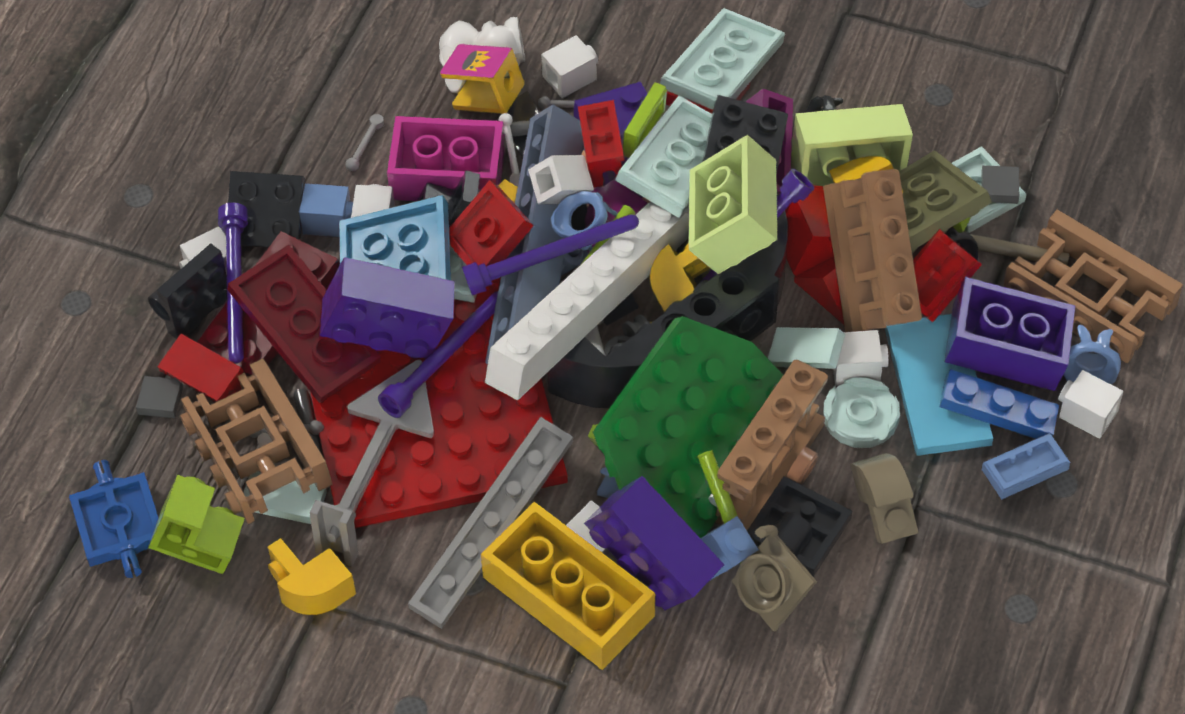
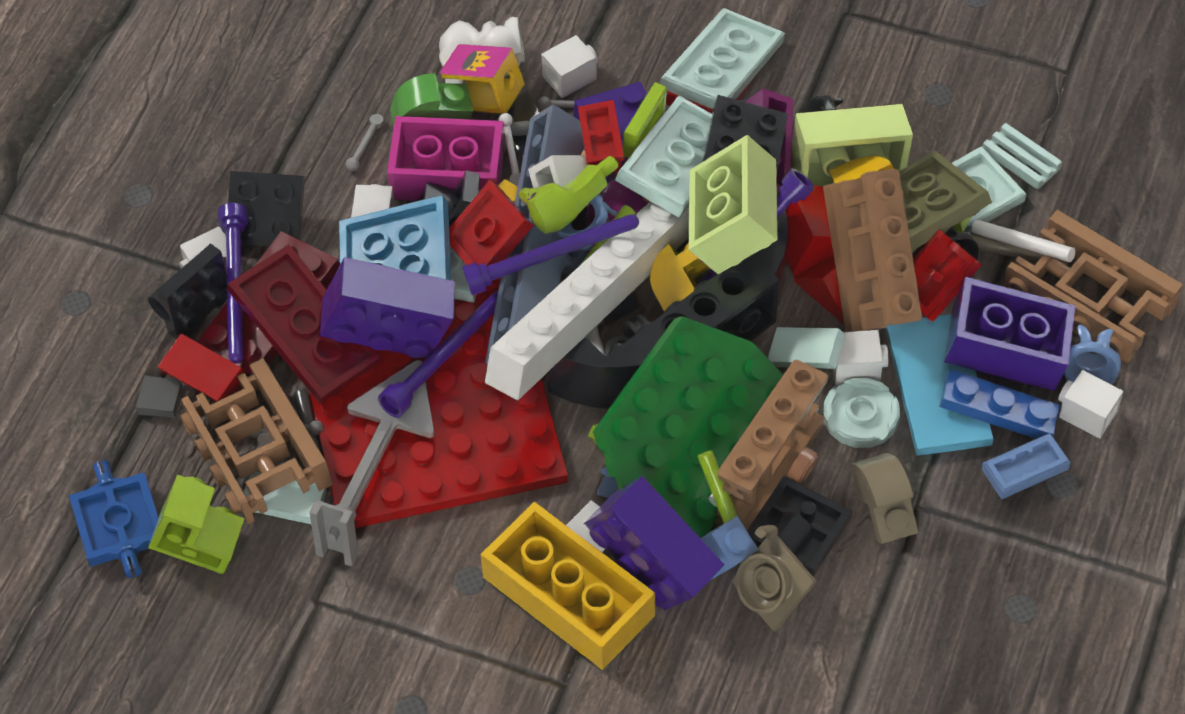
(310, 587): yellow brick -> none
(323, 209): medium blue brick -> none
(429, 99): none -> bright green brick
(497, 510): light grey plate -> none
(557, 206): none -> lime animal
(1001, 183): dark grey tile -> none
(1023, 240): none -> white bar
(1025, 153): none -> light aqua tile

